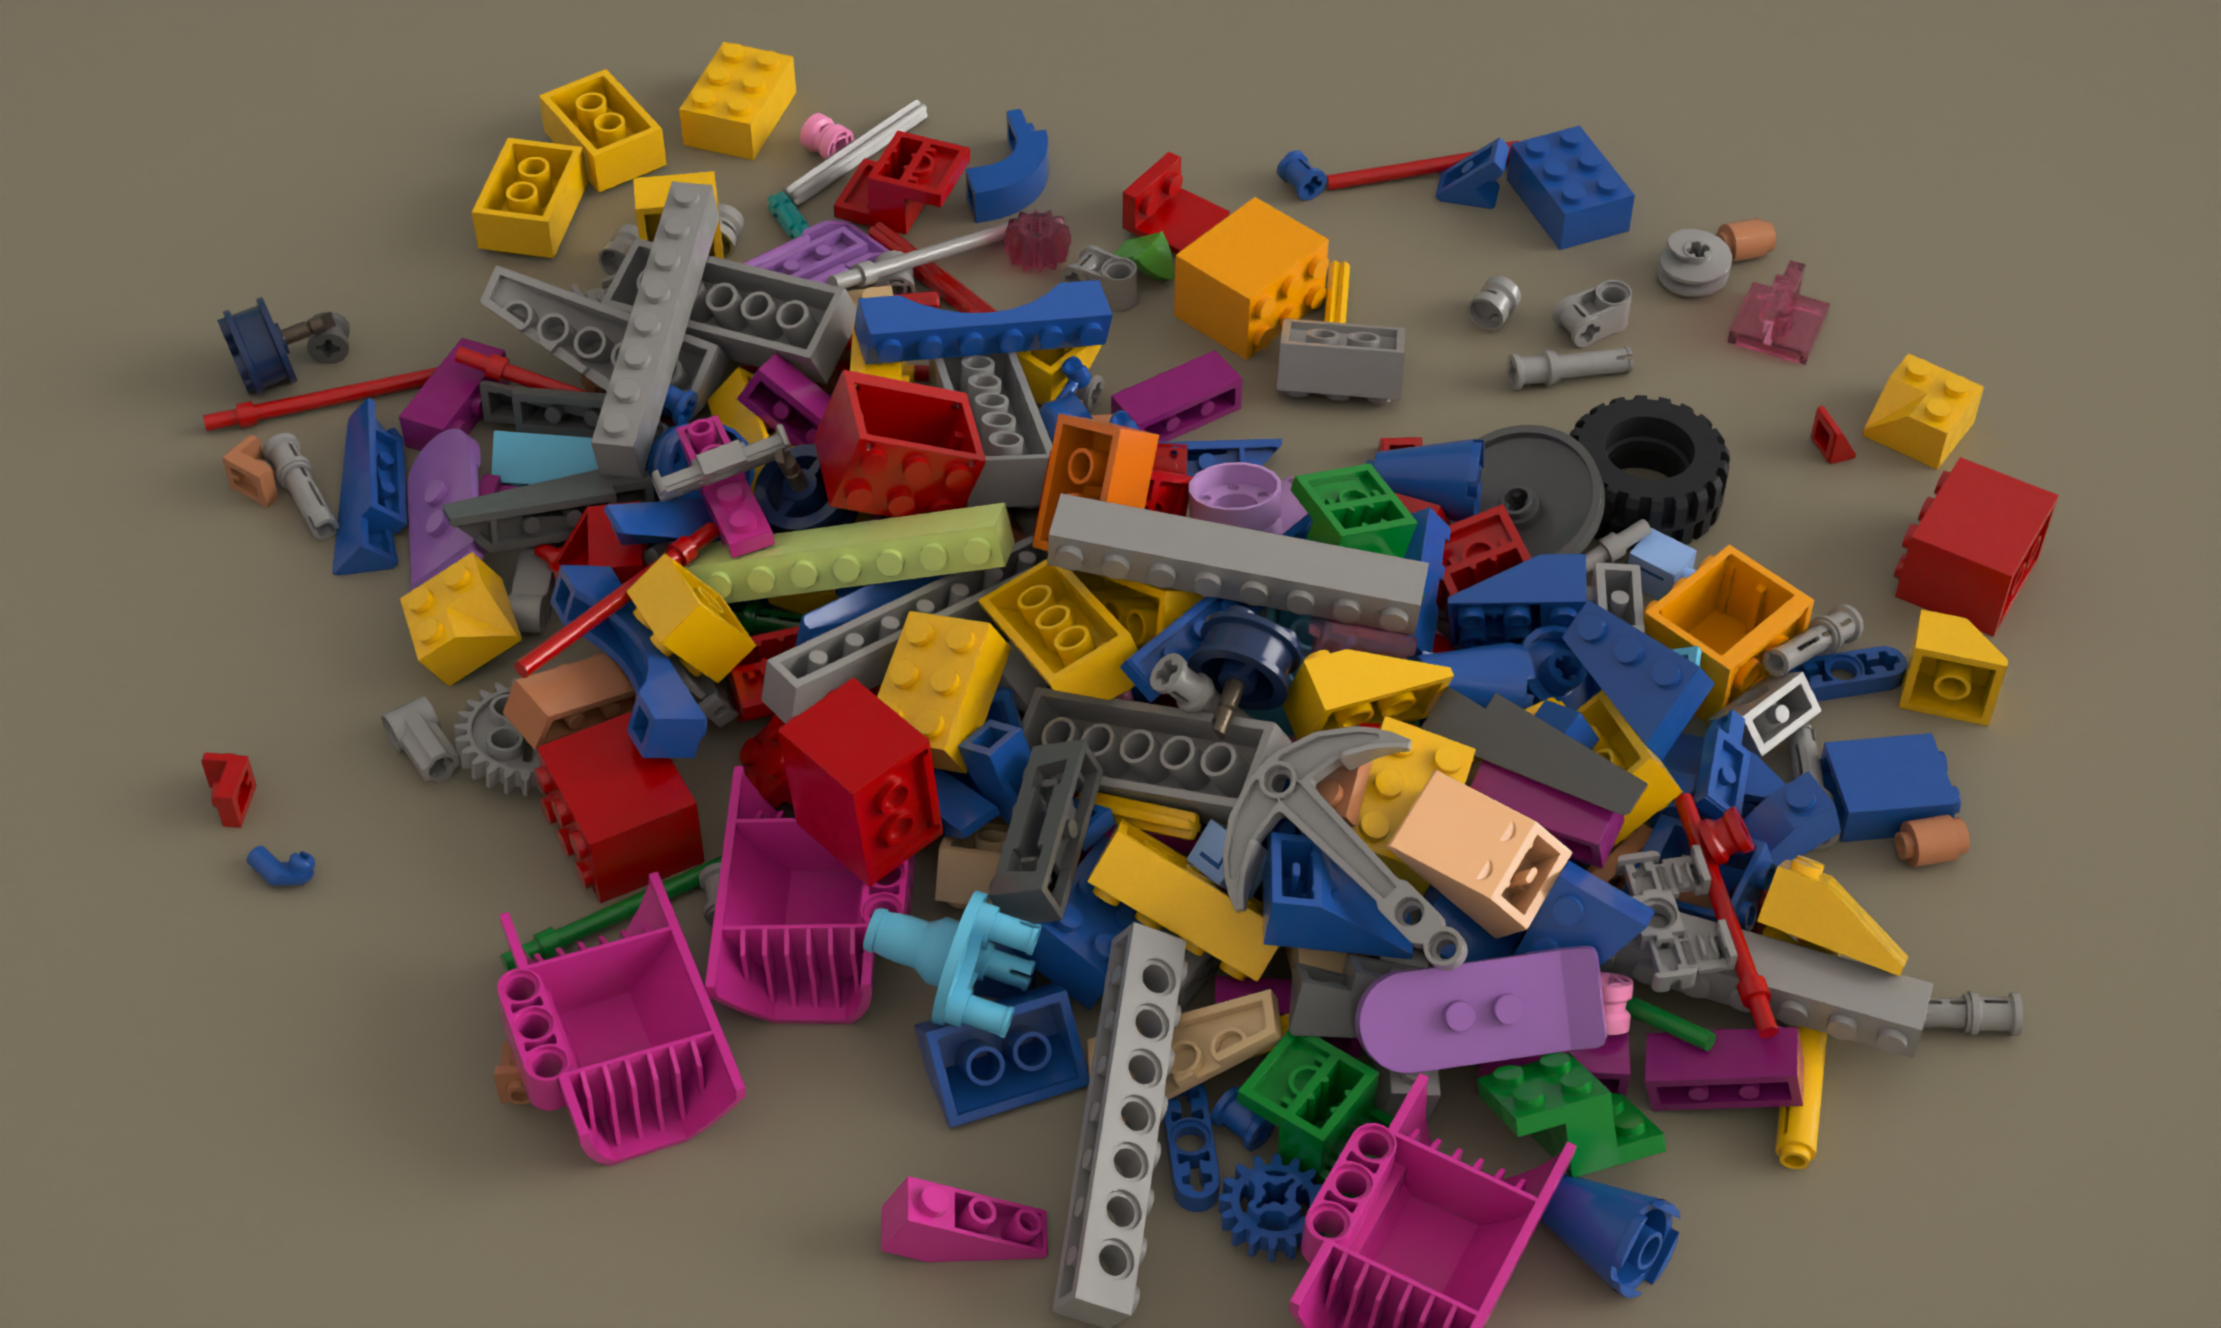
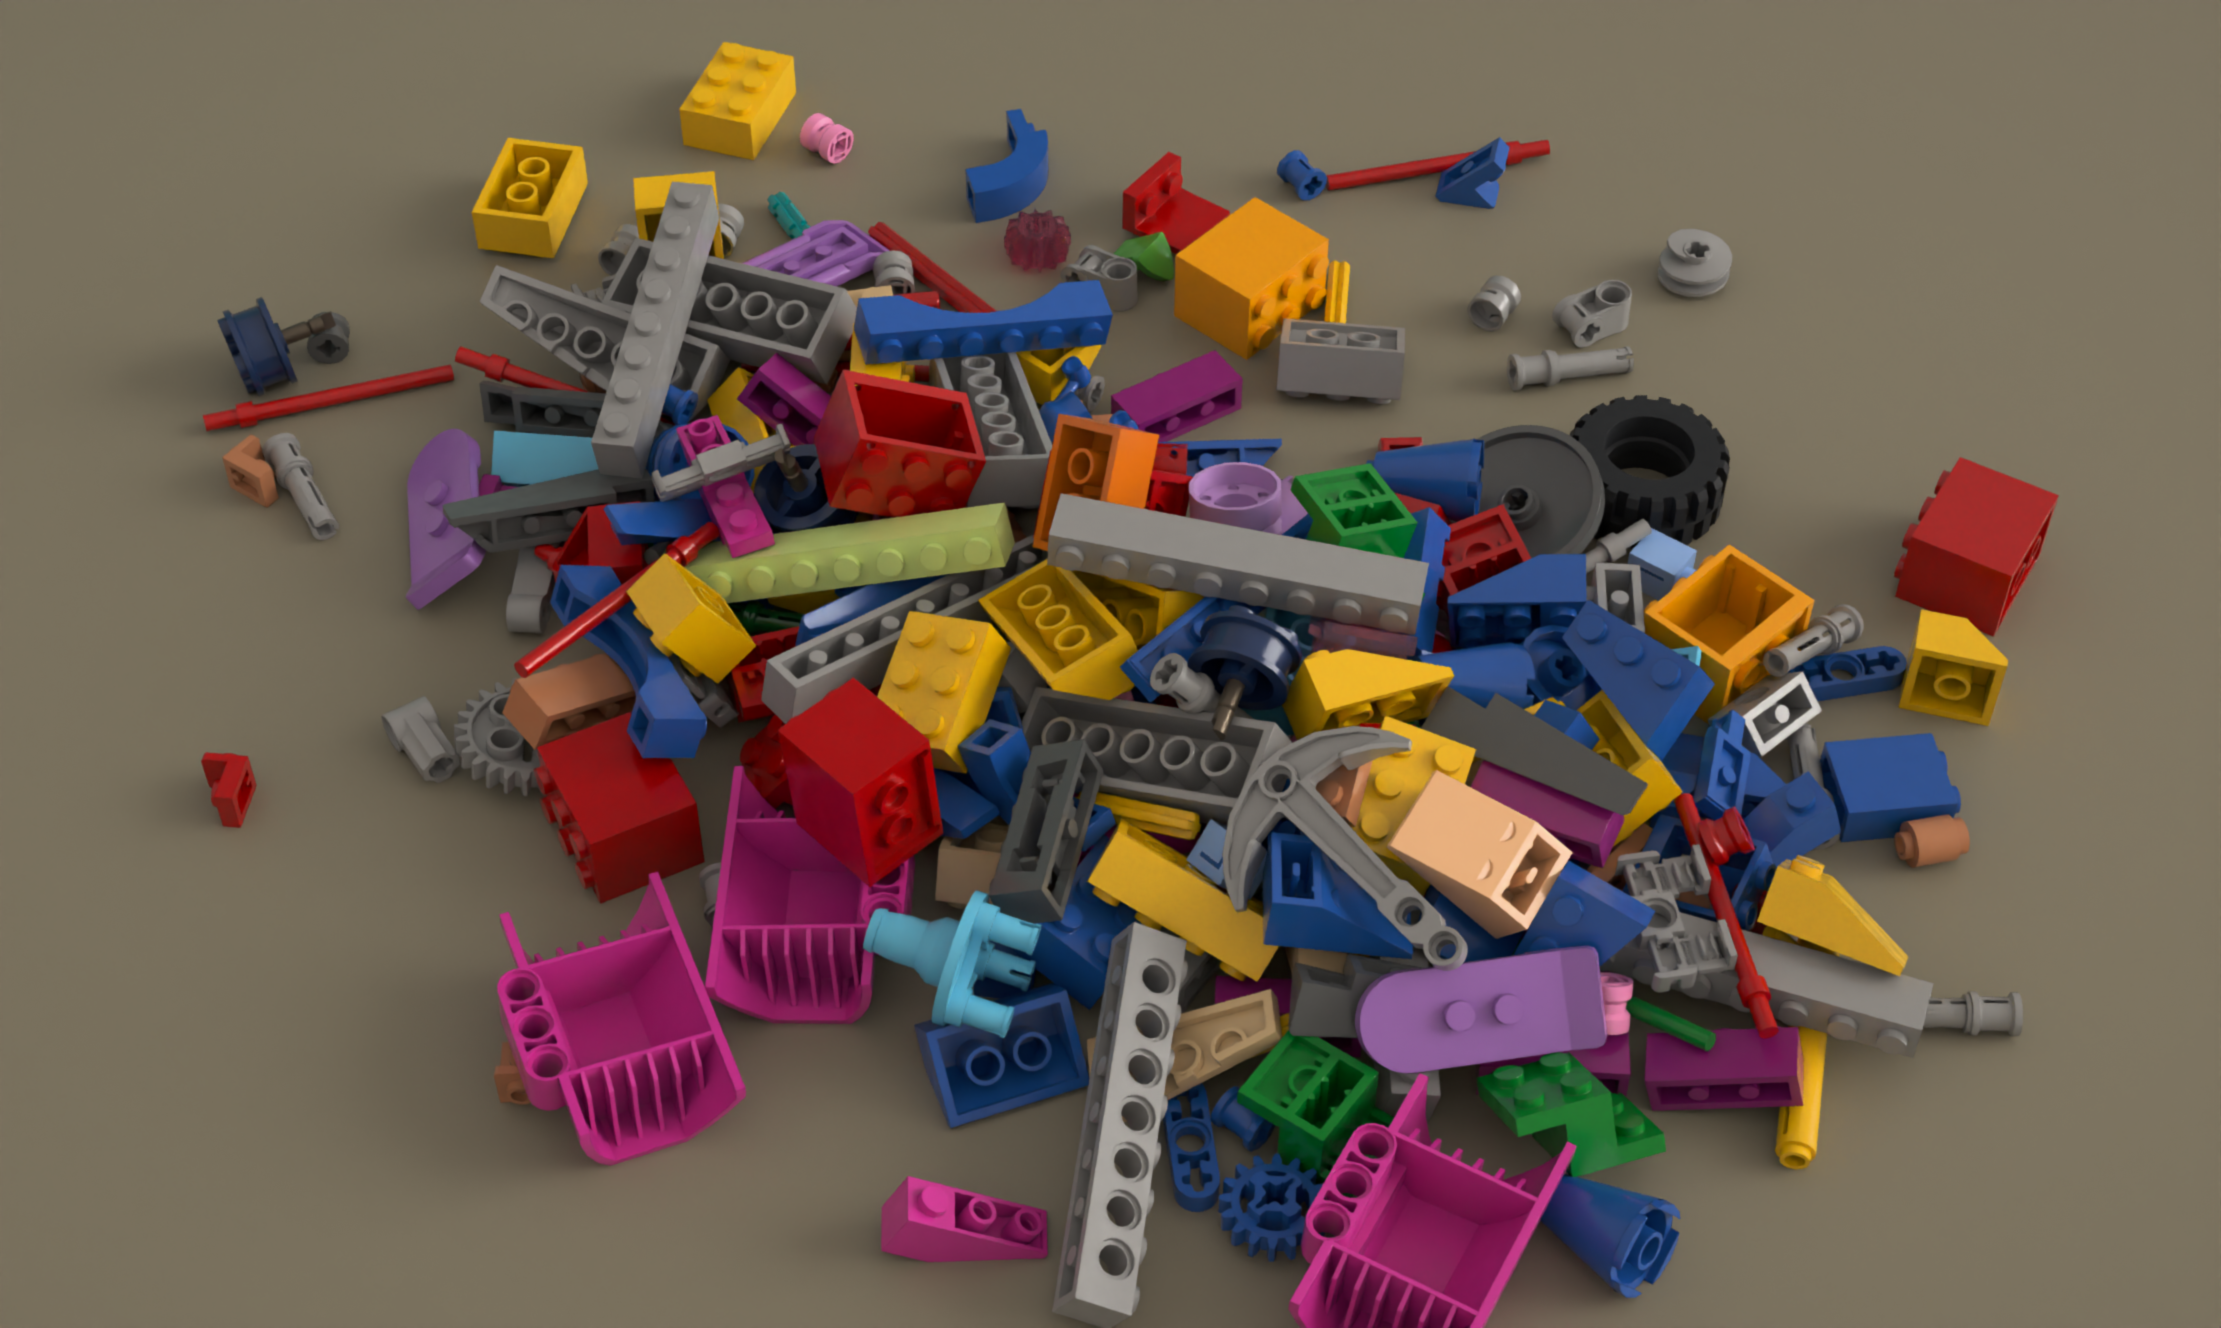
(276, 873): blue arm -> none
(370, 495): blue wedge -> none
(447, 399): magenta brick -> none
(460, 619): yellow slope -> none
(548, 940): green bar -> none
(609, 124): yellow brick -> none
(854, 152): light grey axle -> none
(867, 272): light grey bar -> none
(902, 181): red bracket -> none
(1570, 187): blue brick -> none
(1748, 238): nougat brick -> none
(1780, 319): clear pink bracket -> none
(1830, 438): red slope -> none
(1924, 411): yellow slope -> none

